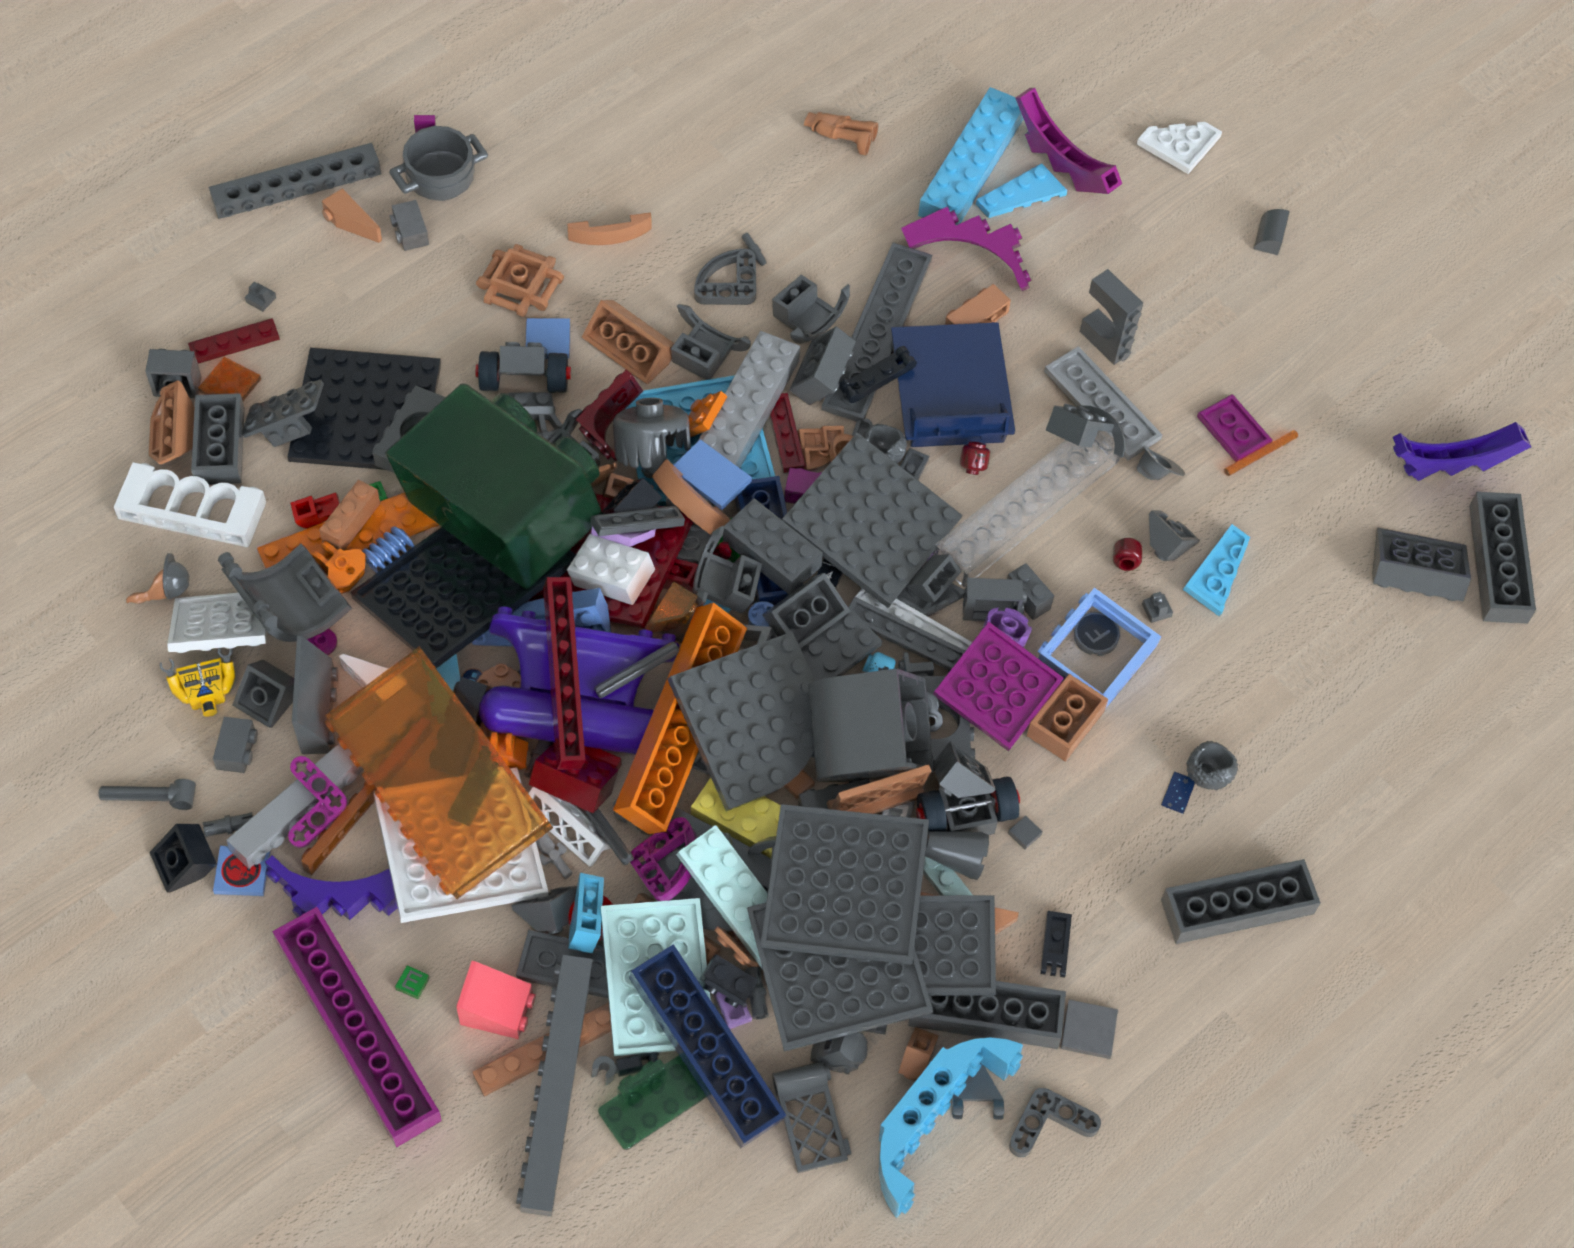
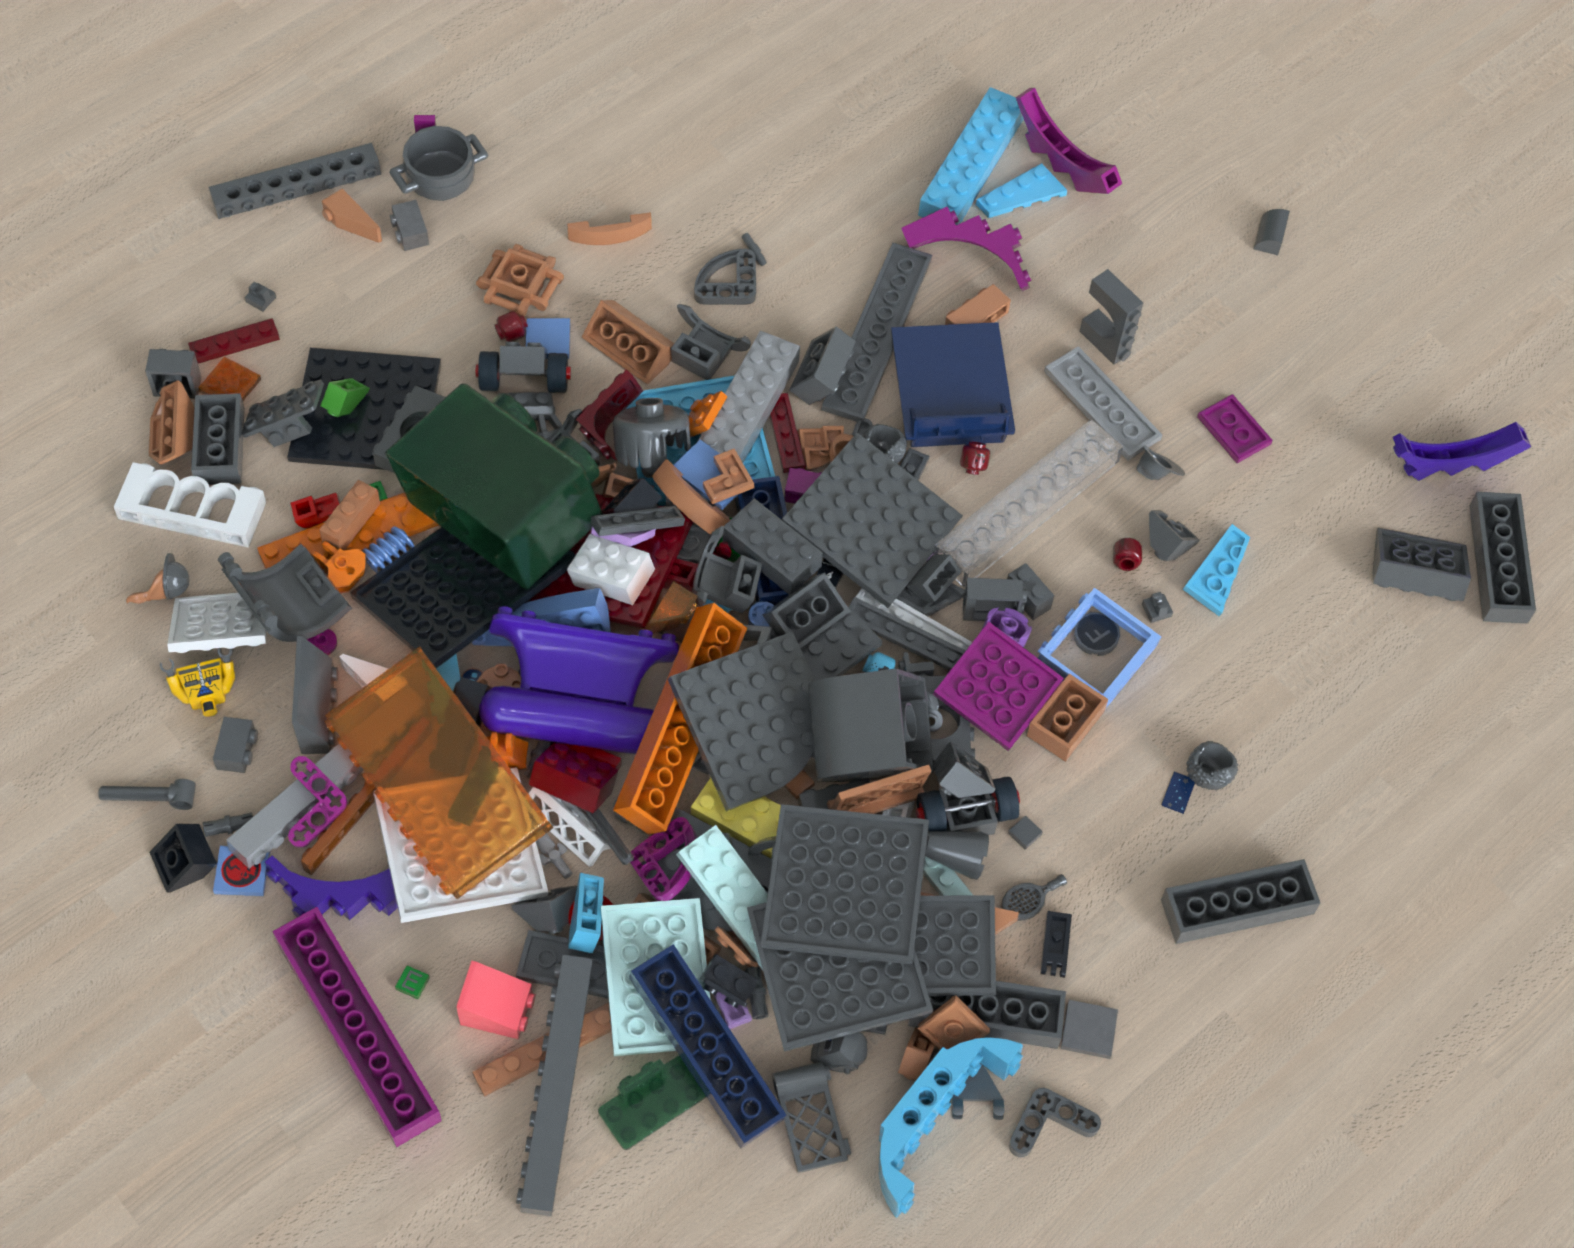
(264, 692): dark grey slope -> none
(343, 396): none -> bright green slope
(510, 326): none -> dark red head
(564, 673): dark red brick -> none
(622, 1066): piece -> none
(636, 669): dark grey axle -> none
(733, 478): none -> nougat plate
(804, 311): dark grey piece -> none
(838, 127): nougat piece -> none
(878, 375): black plate -> none
(953, 1025): none -> nougat tile
(1050, 886): none -> dark grey piece
(1082, 423): dark grey piece -> none
(1180, 144): white plate -> none
(1260, 453): clear orange bar -> none

